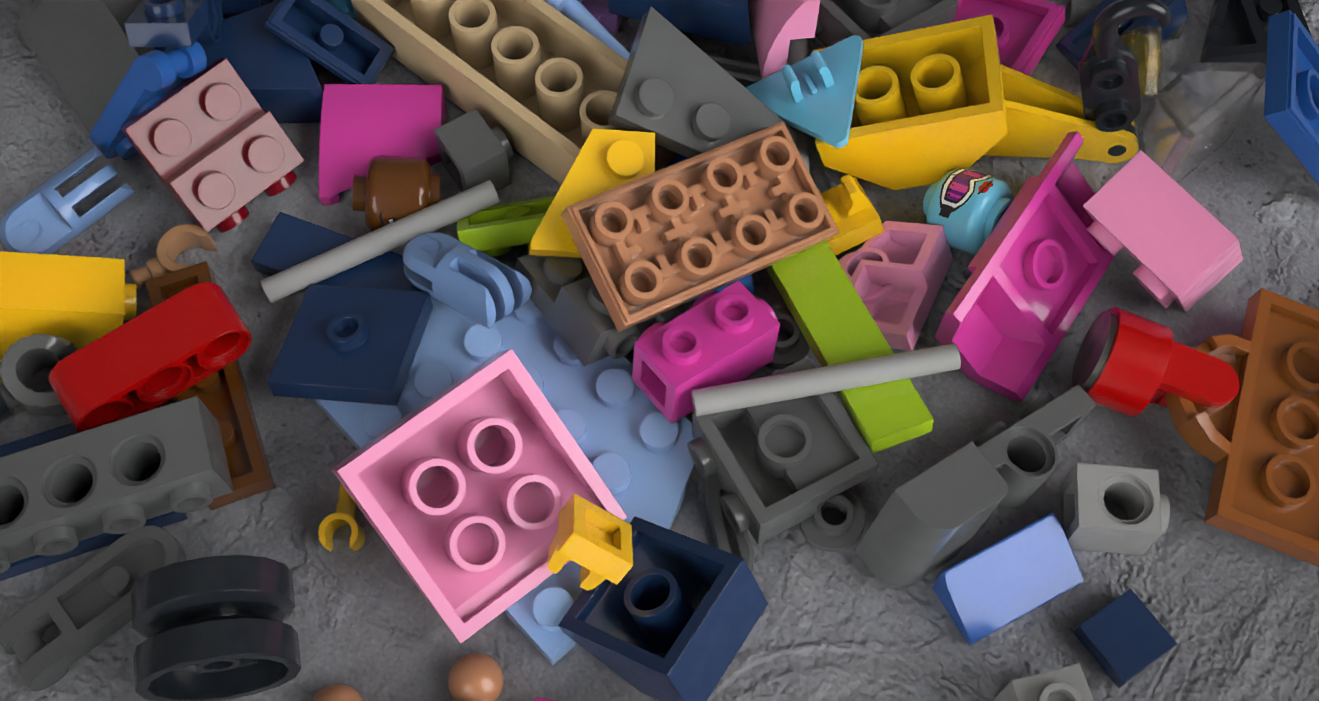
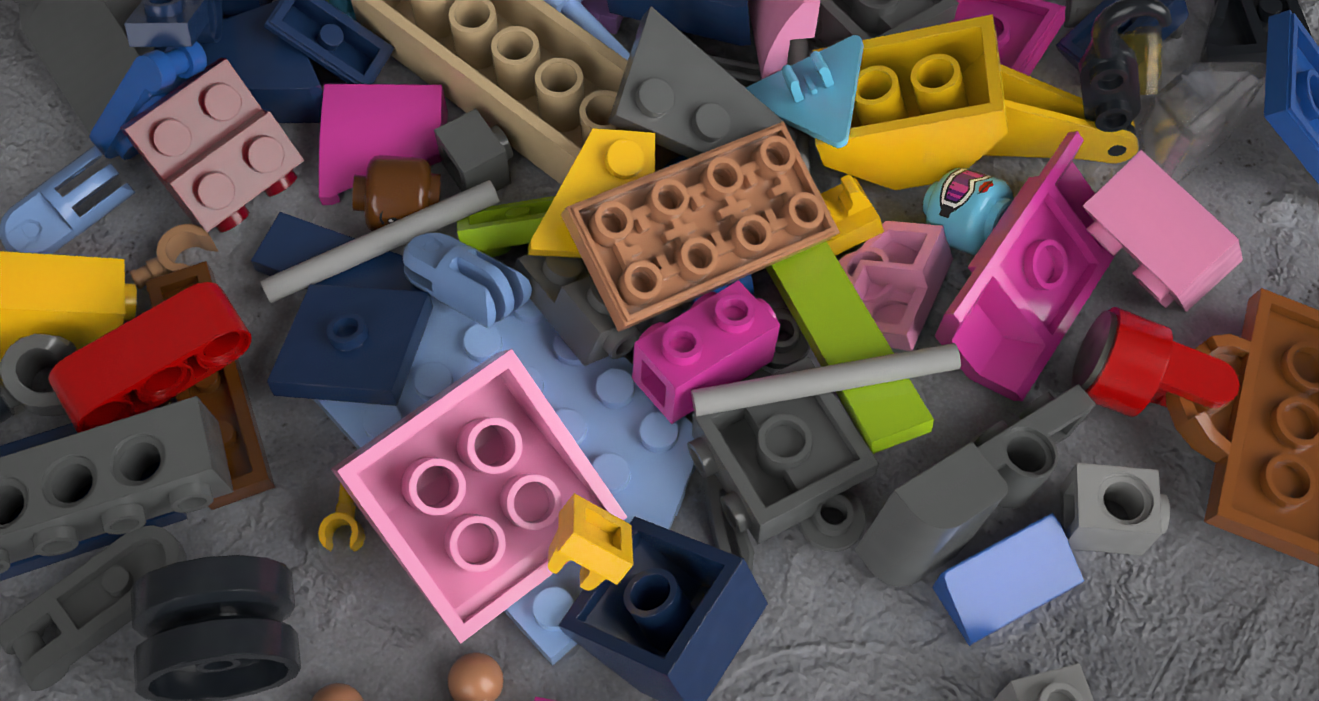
(1124, 638): dark blue tile -> none

